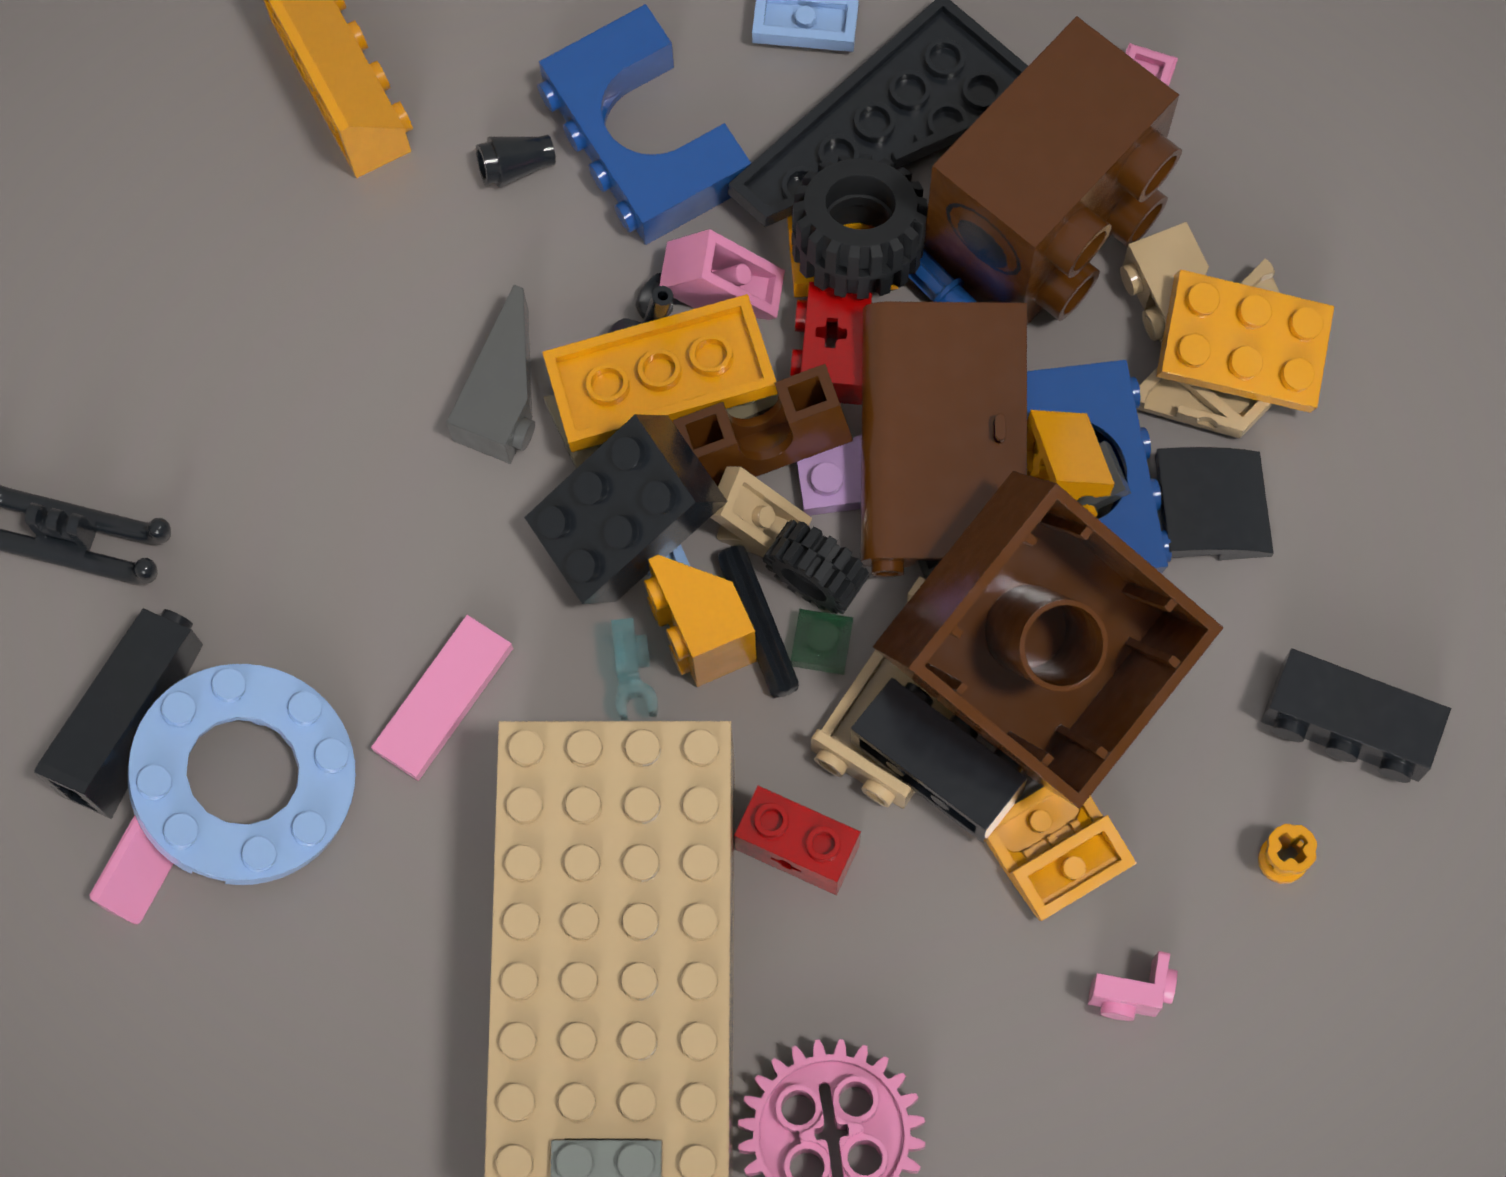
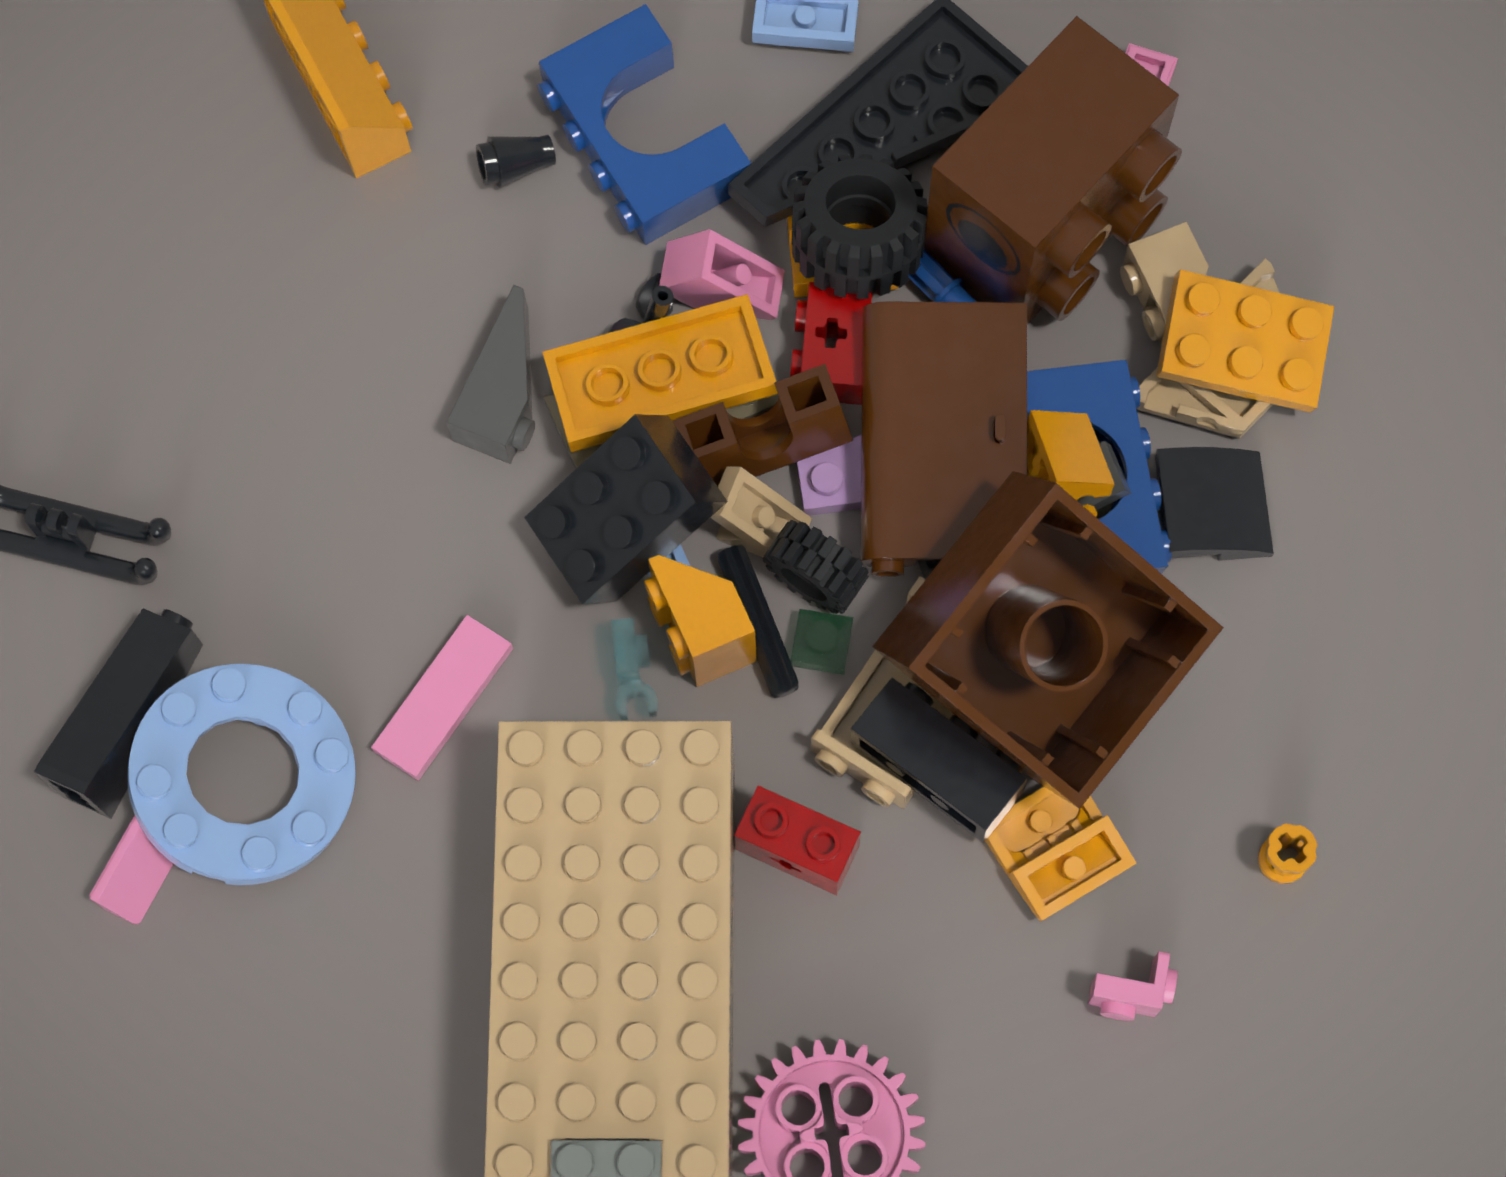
(1355, 717): black brick -> none

